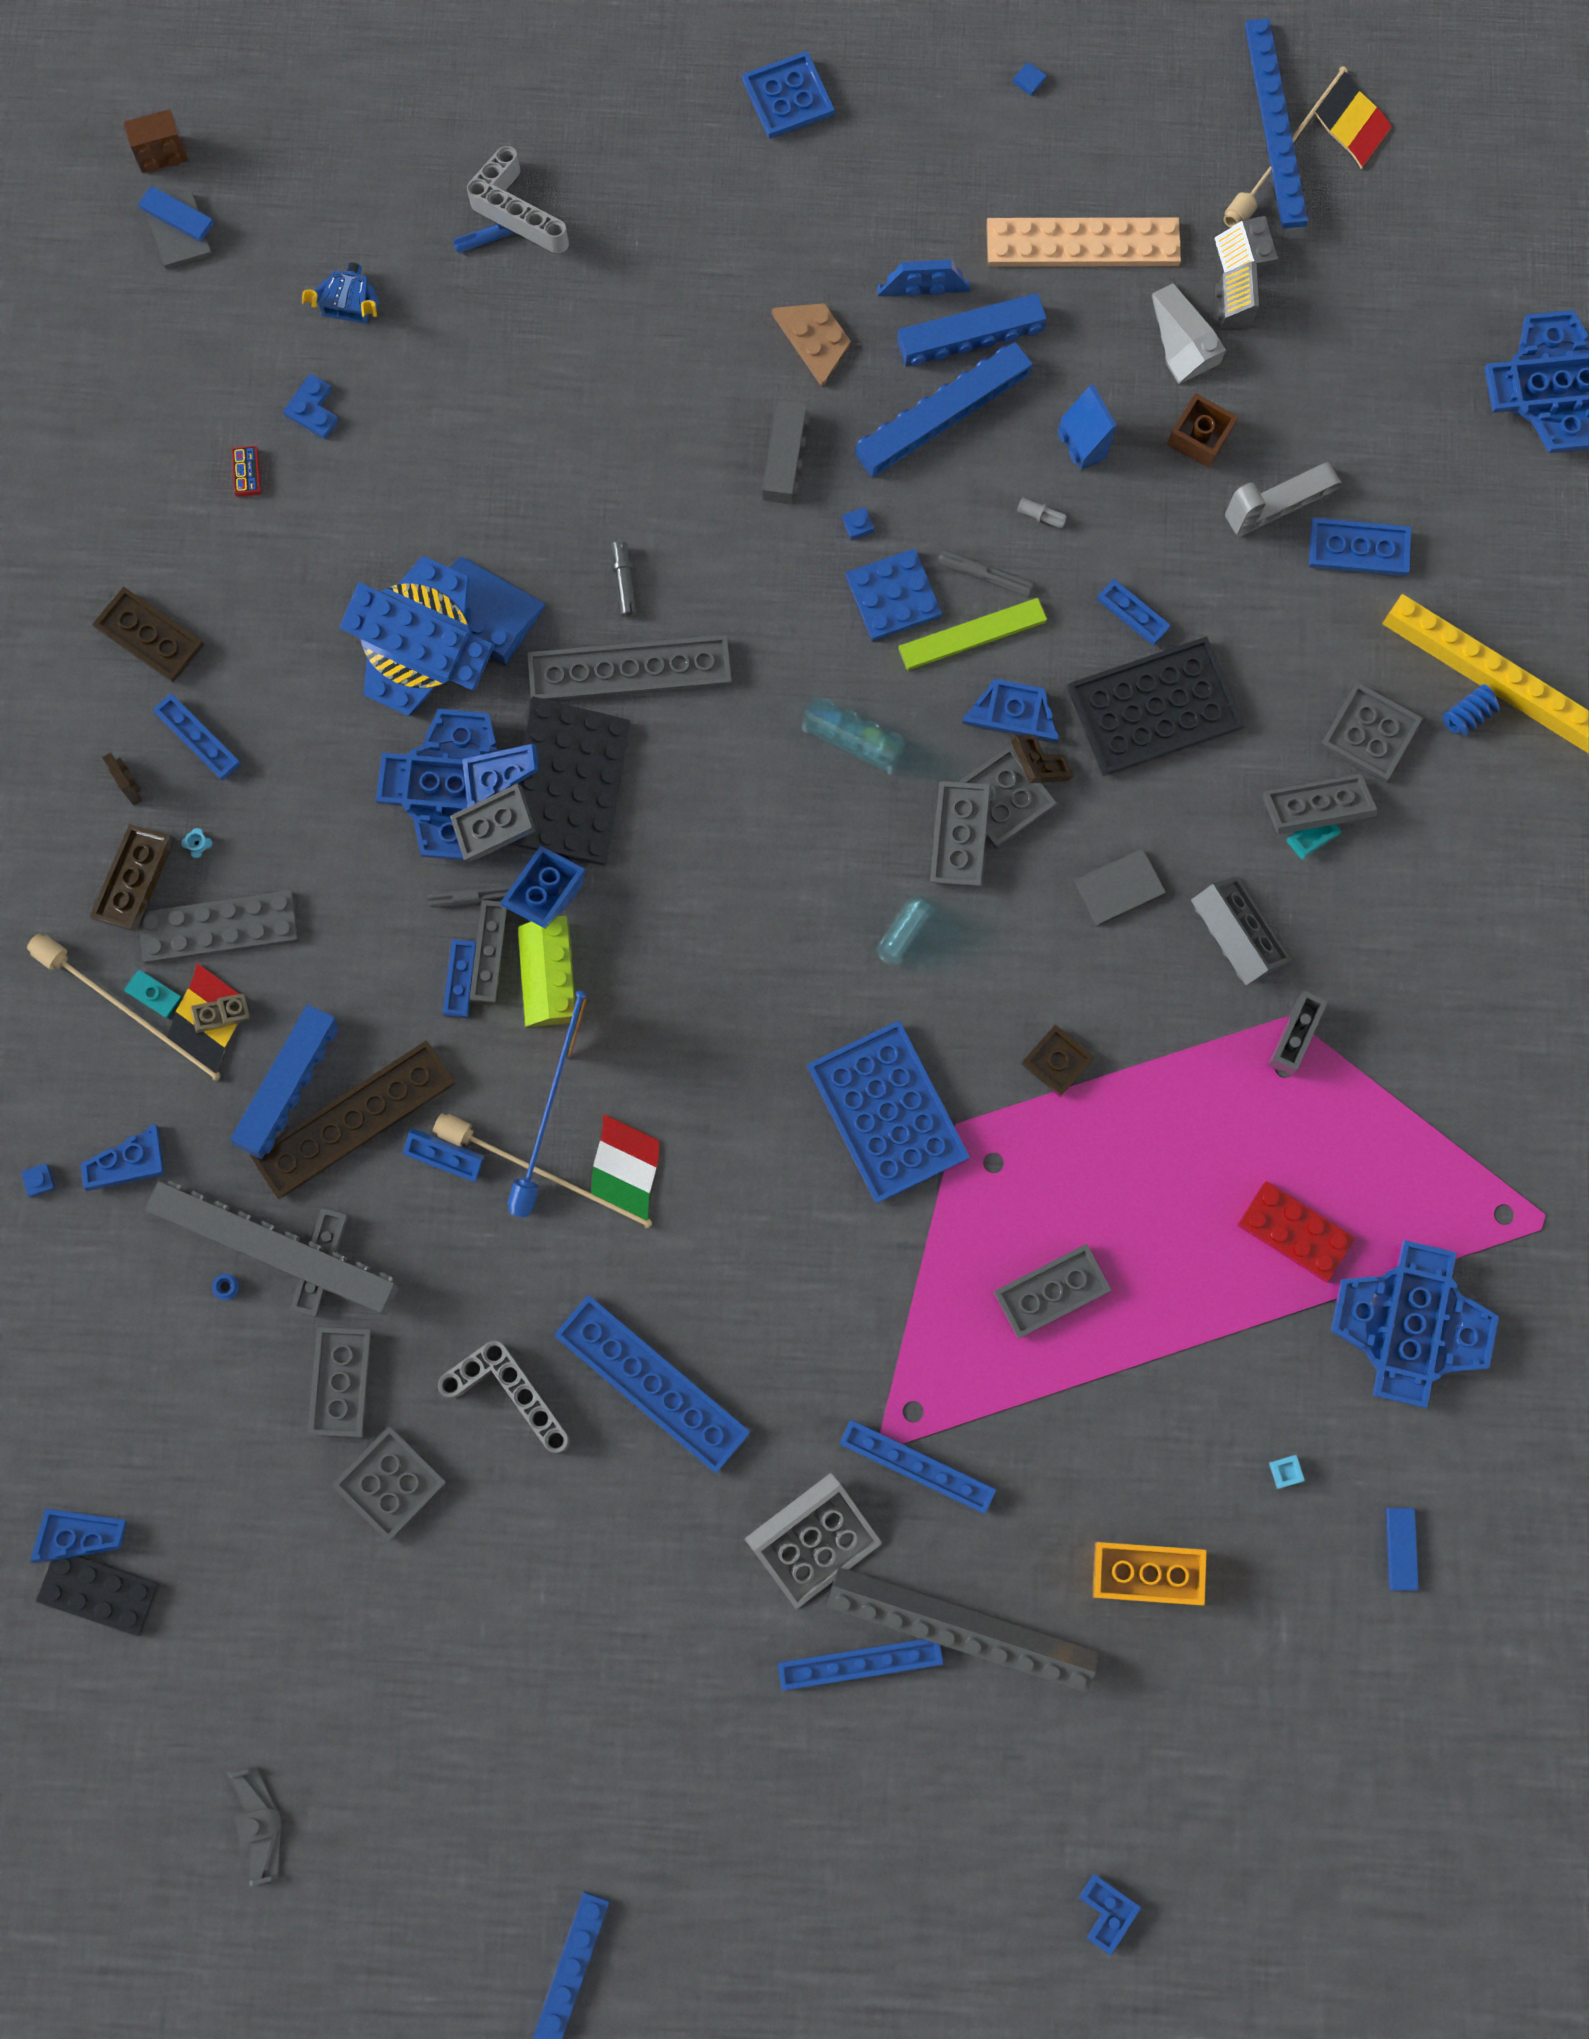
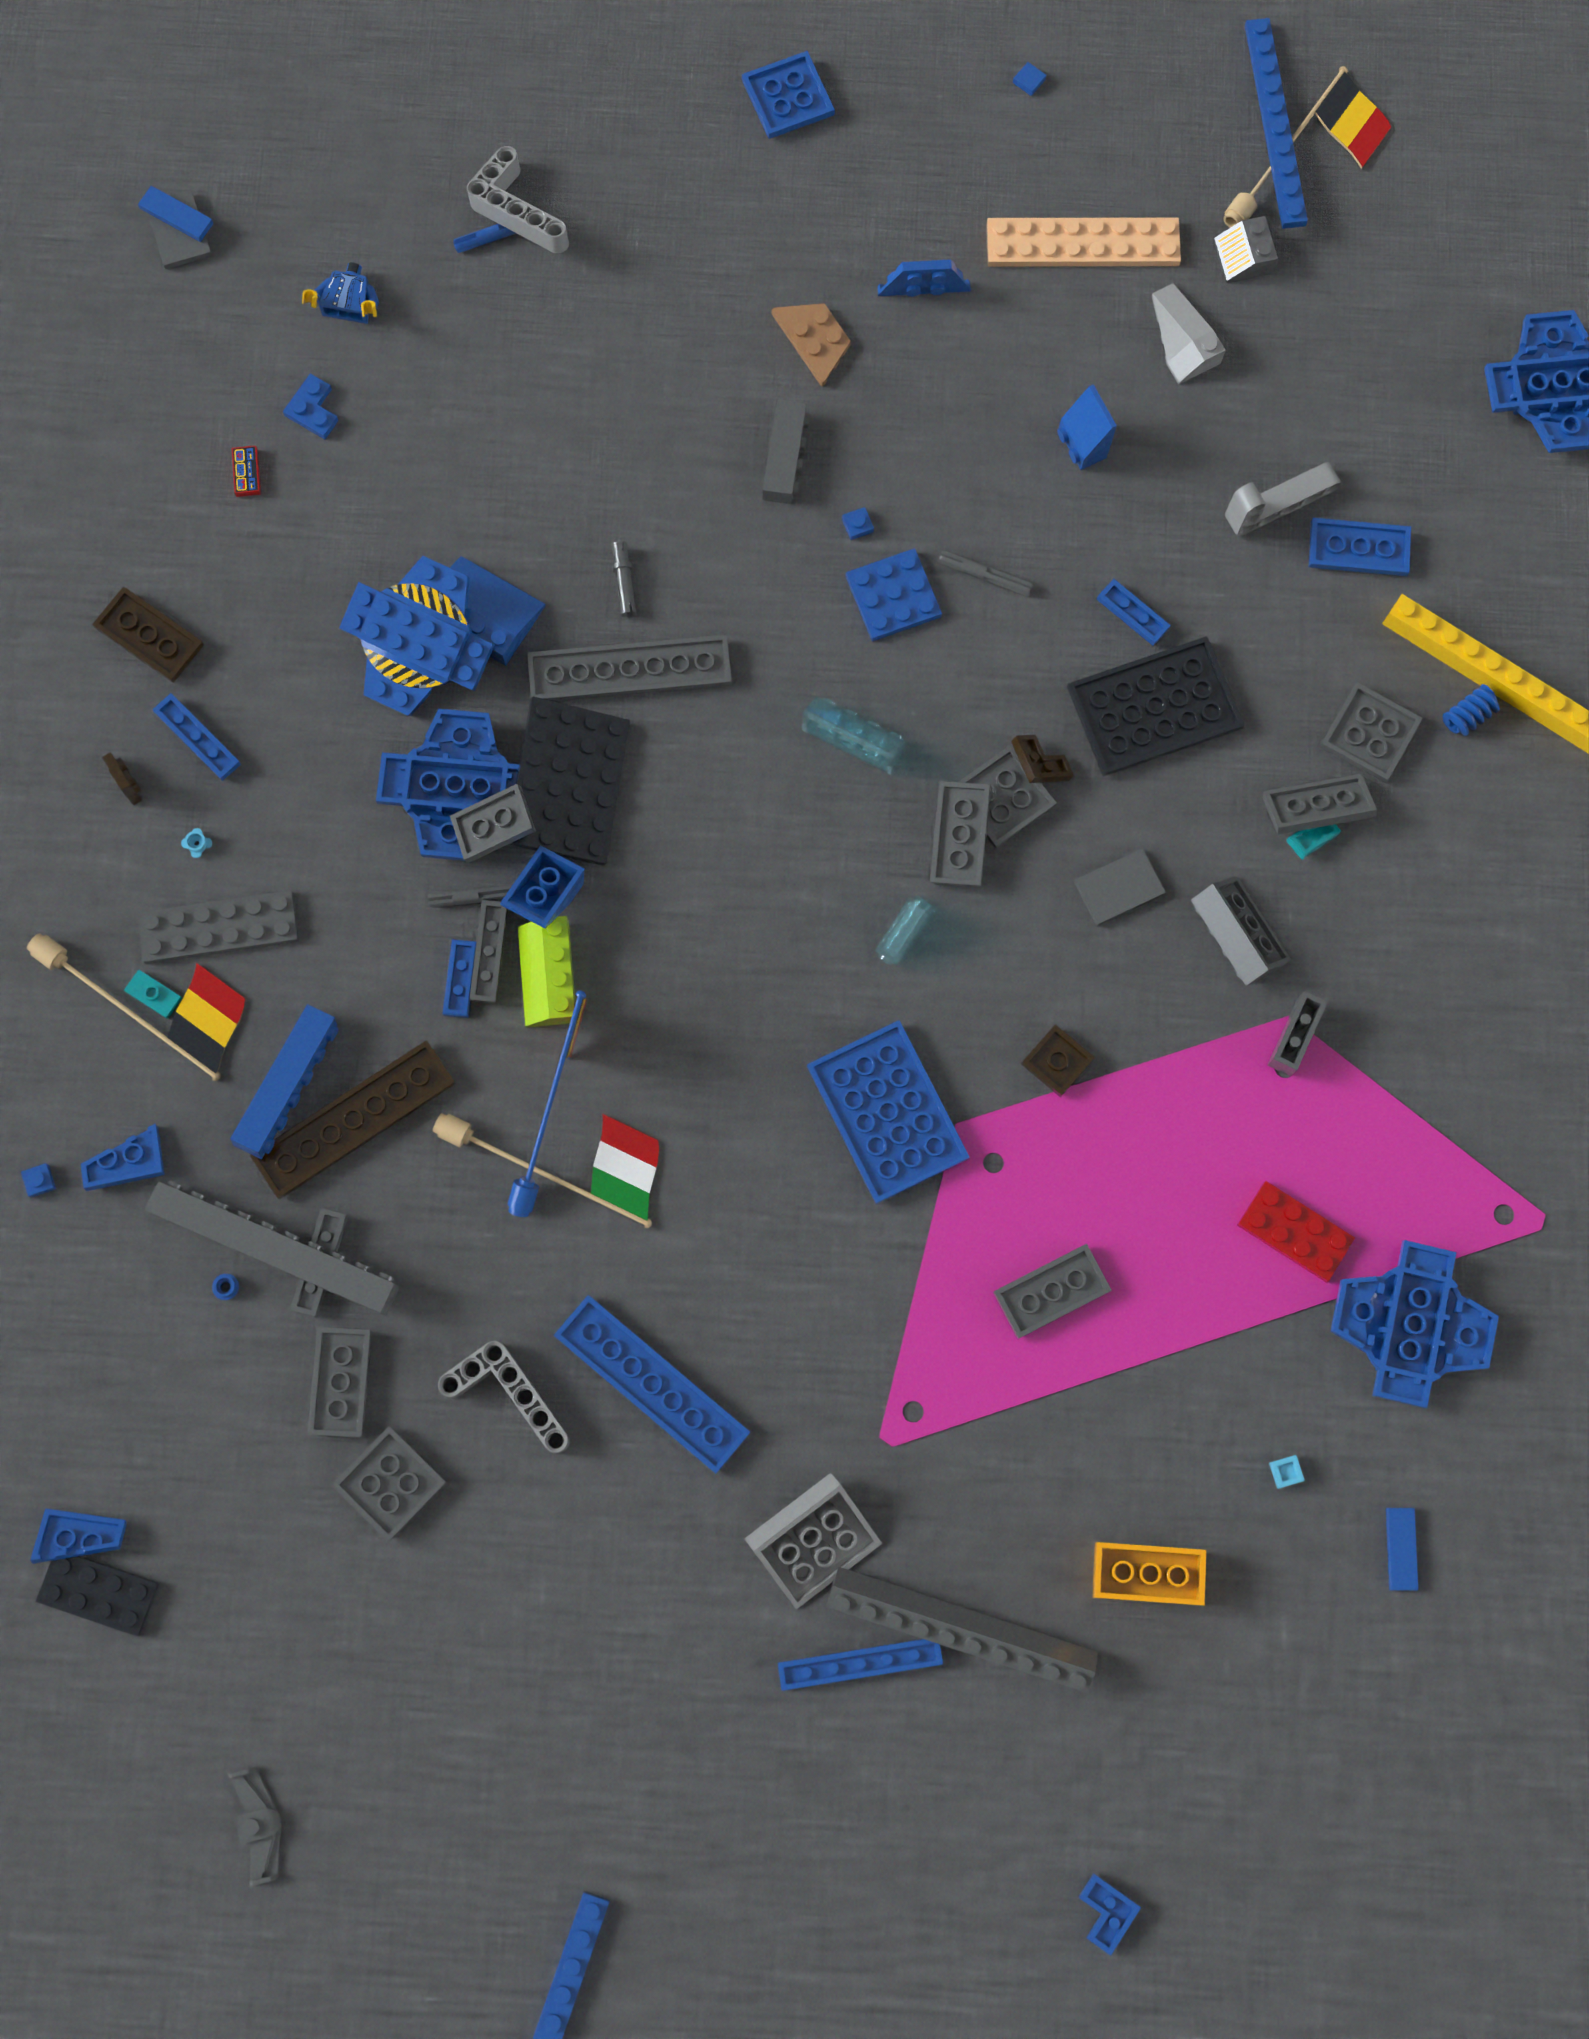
(132, 877): dark brown plate -> none
(155, 141): reddish brown brick -> none
(220, 1013): dark tan slope -> none
(443, 1155): blue plate -> none
(498, 771): wing -> none
(917, 1466): blue plate -> none
(943, 409): blue brick -> none
(971, 330): blue brick -> none
(972, 634): lime tile -> none
(1013, 710): blue wing -> none
(1041, 512): light grey axle -> none
(1202, 430): reddish brown brick -> none
(1237, 297): flat silver slope -> none

